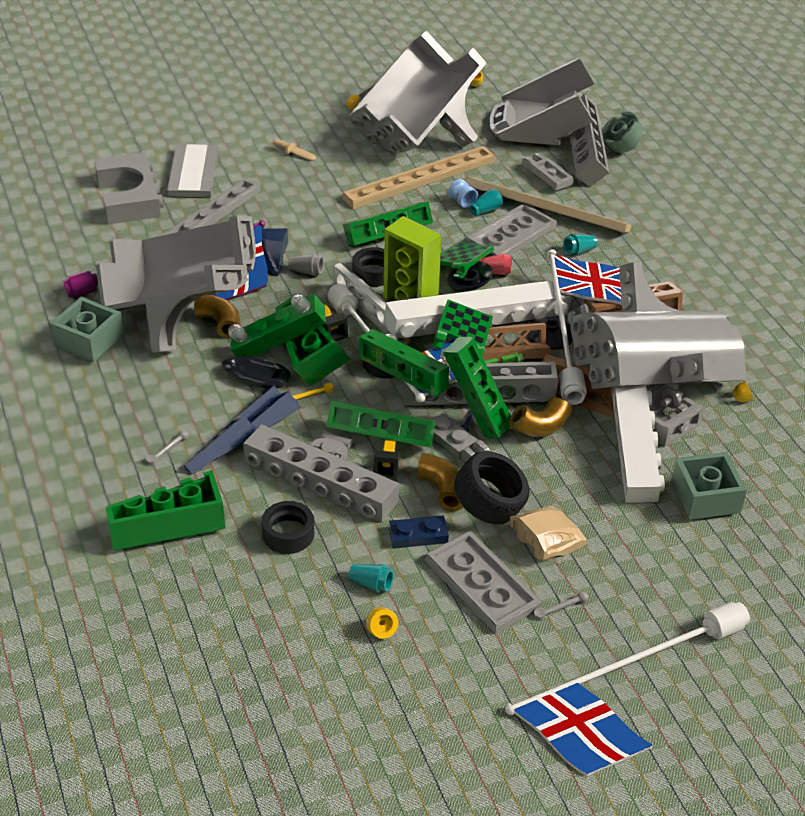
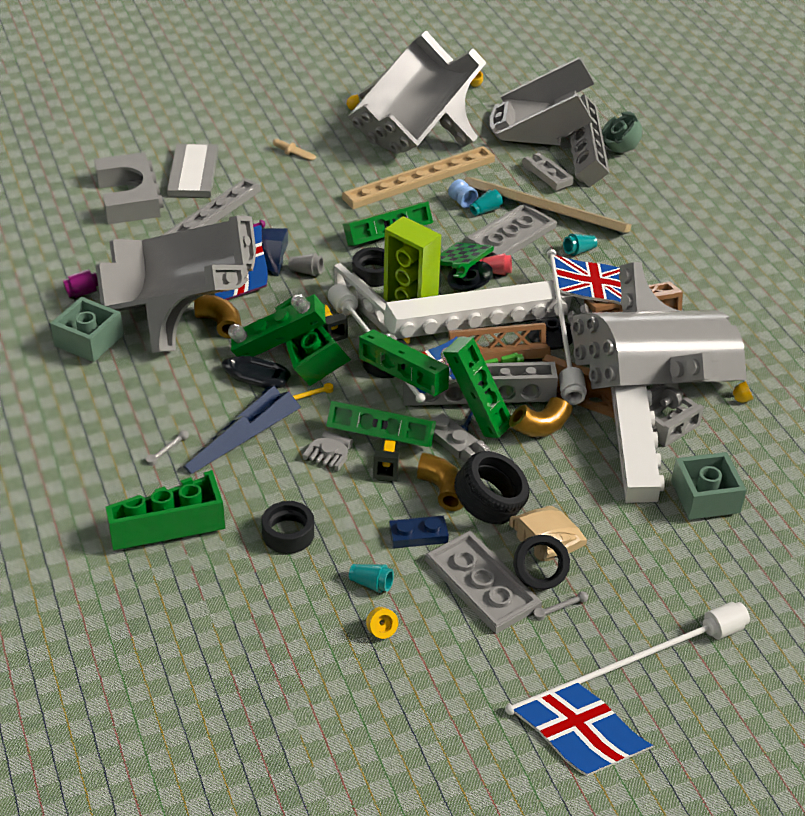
(322, 473): light grey brick -> none
(462, 322): green flag -> none
(563, 562): none -> black tyre

